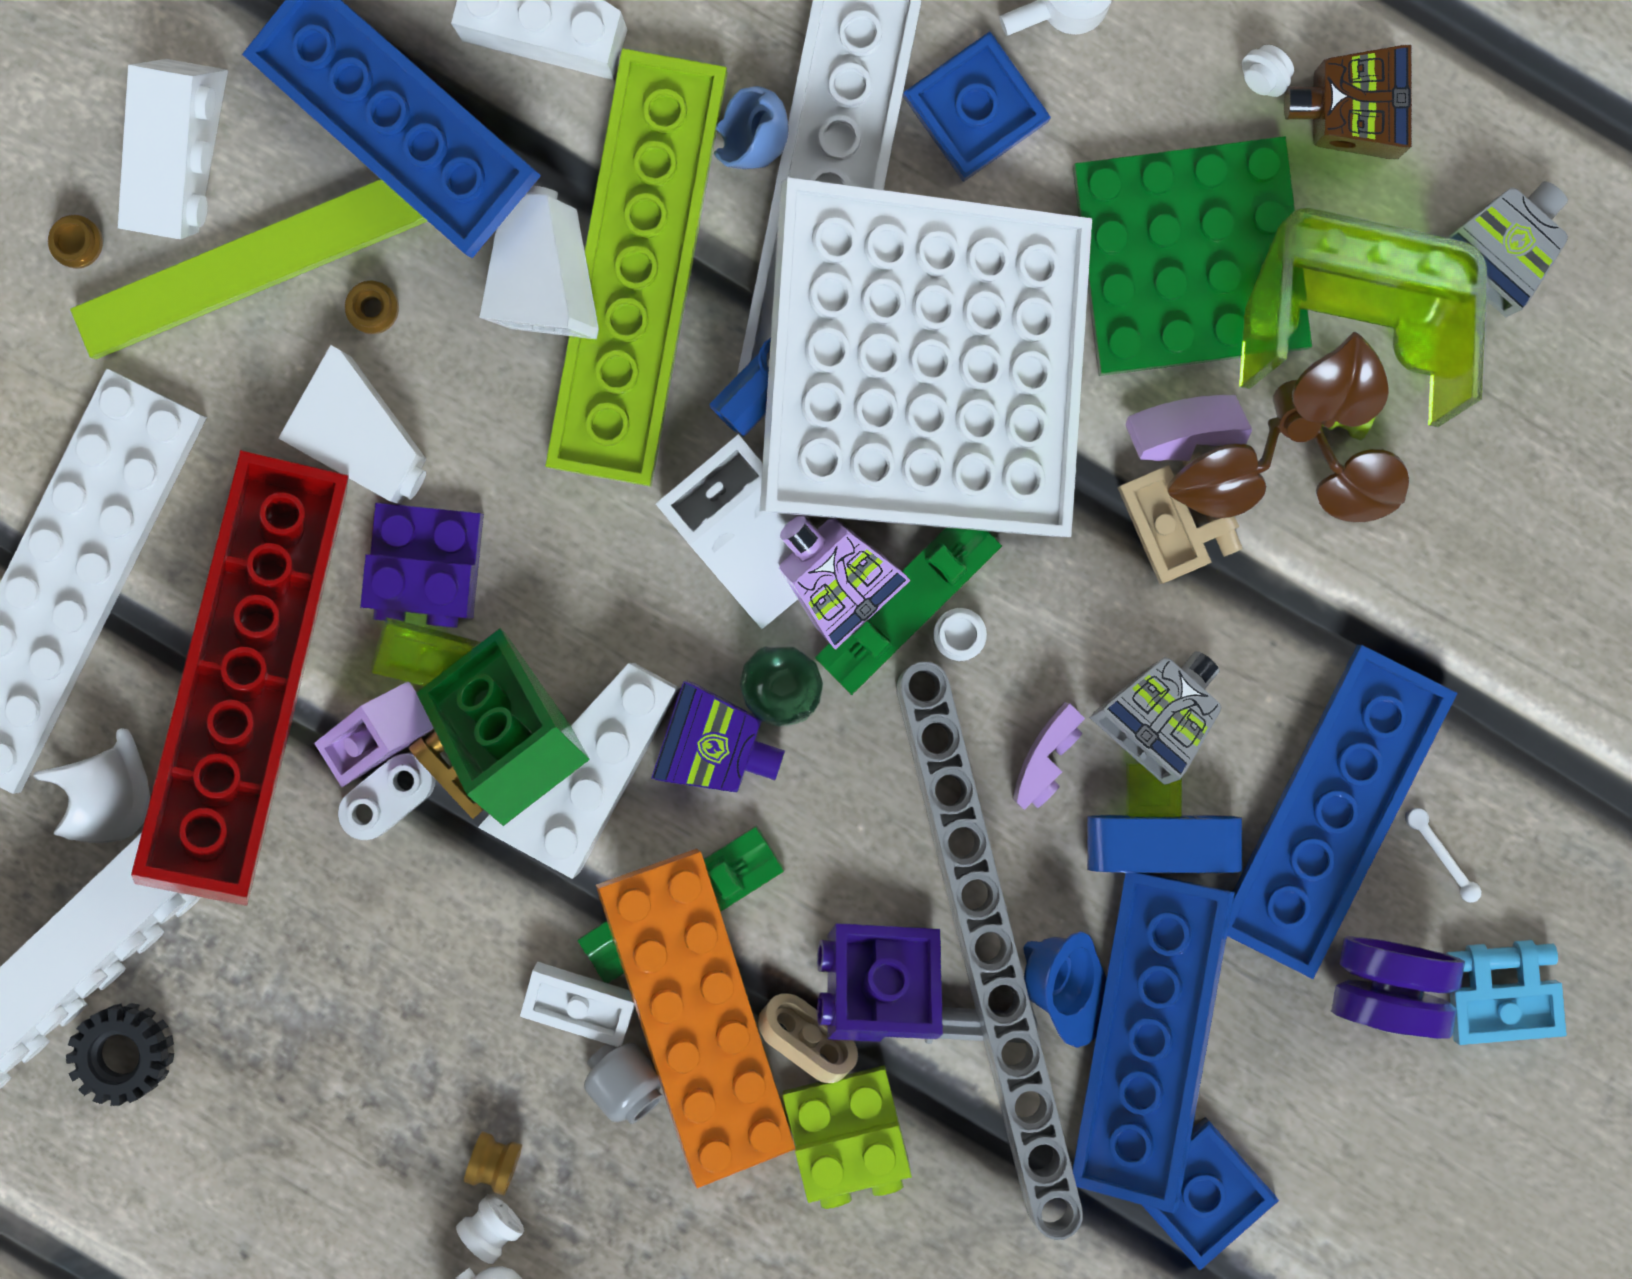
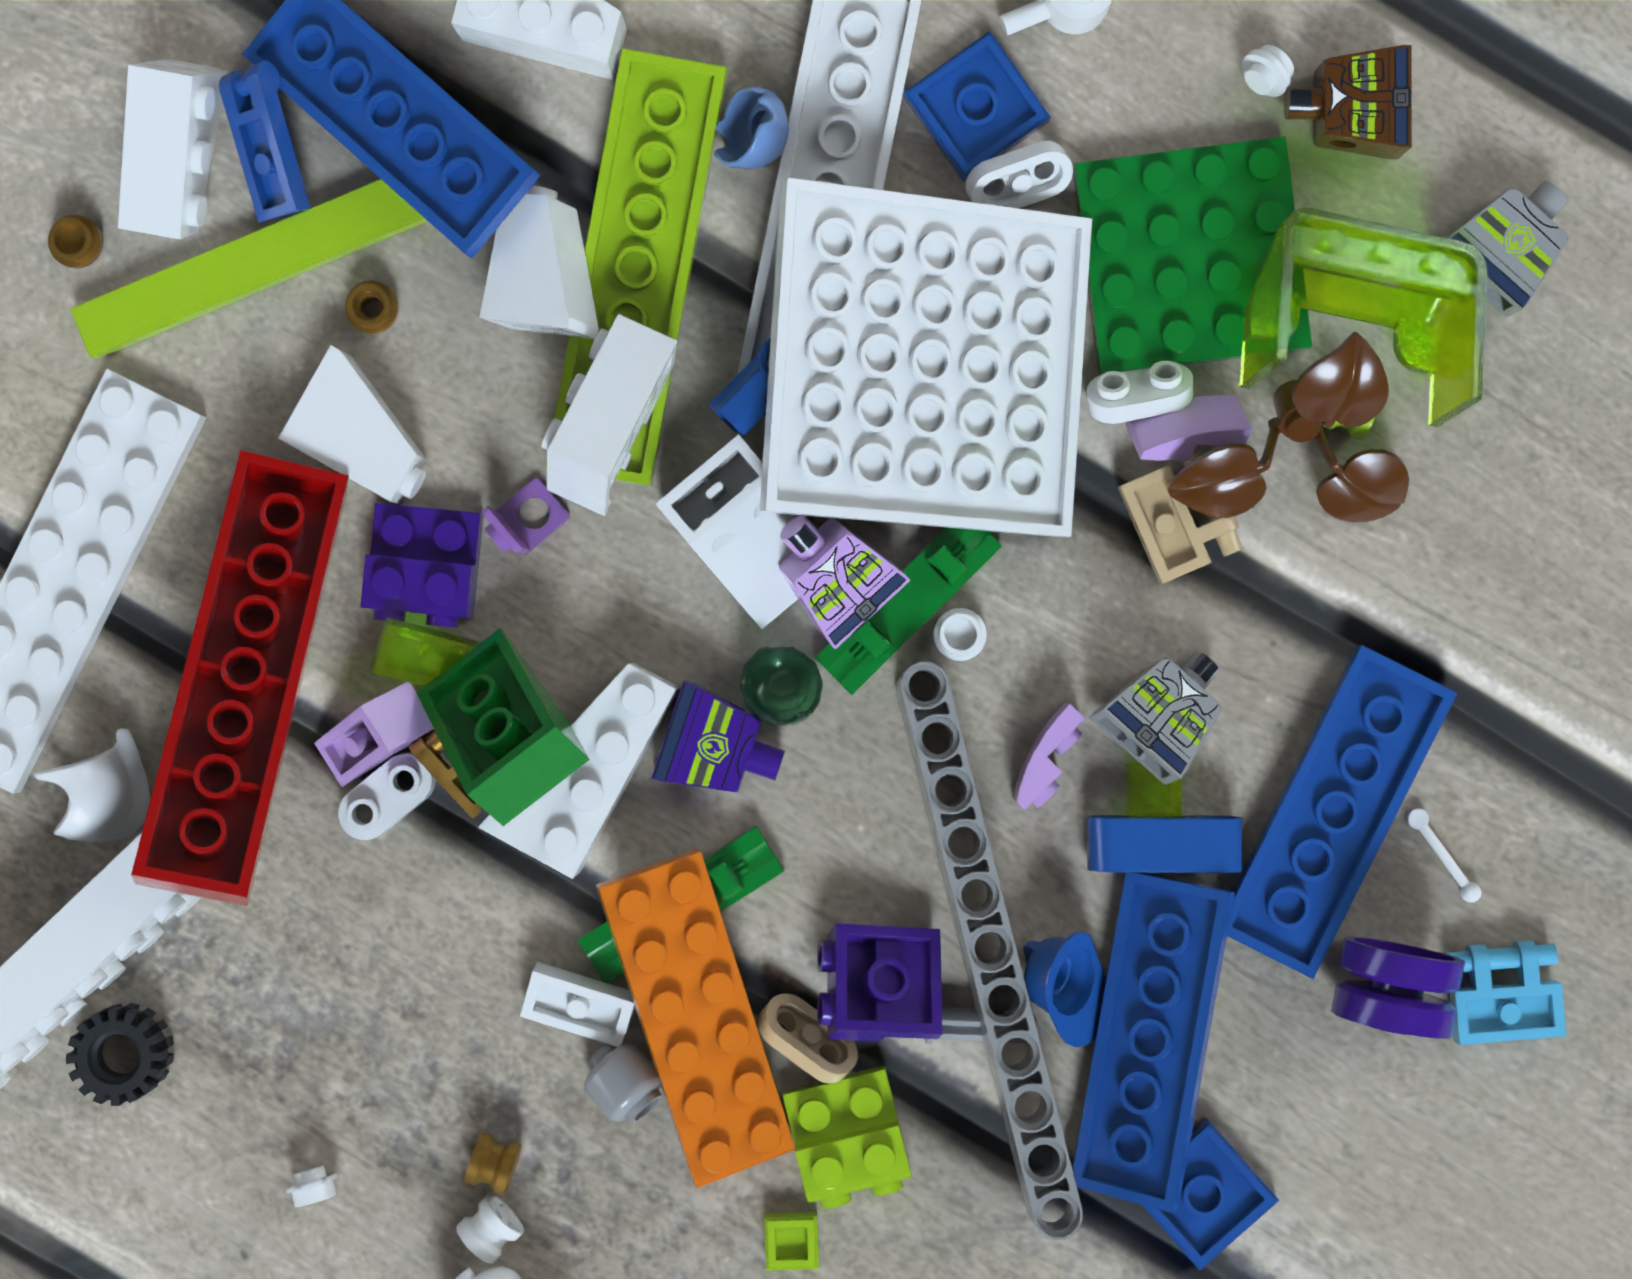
(263, 141): none -> blue plate
(312, 1186): none -> white plate
(509, 531): none -> medium lavender bracket
(607, 412): none -> white wedge
(791, 1240): none -> lime tile
(1017, 179): none -> white plate
(1140, 392): none -> white plate

